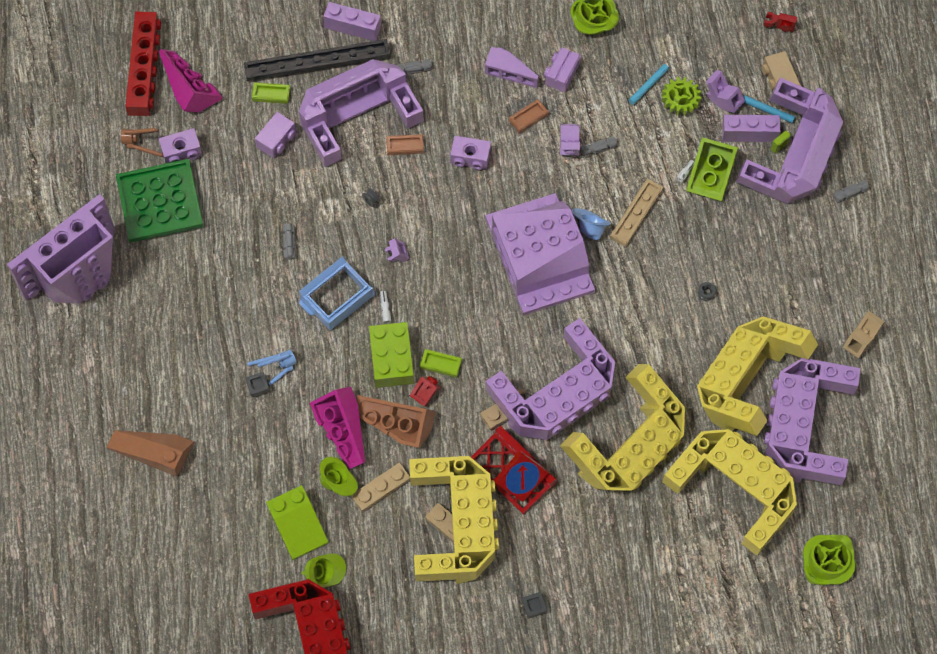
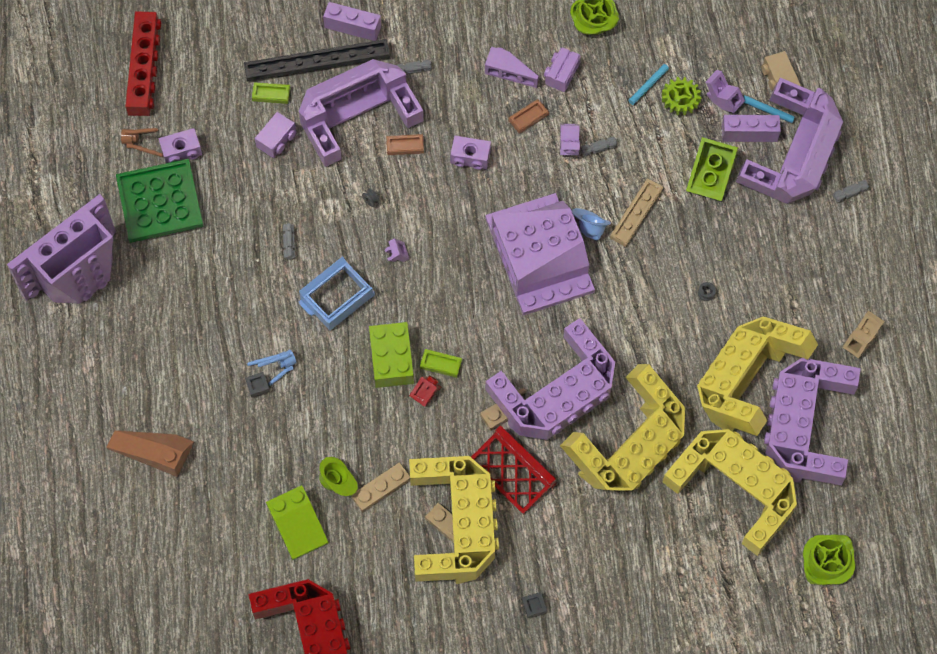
(187, 85): dark pink wedge -> none
(325, 569): lime piece -> none
(341, 420): dark pink wedge -> none
(385, 307): white pin -> none
(402, 422): nougat wedge -> none
(521, 476): tile -> none
(685, 171): white pin -> none
(780, 142): lime tile -> none
(783, 21): red plate -> none

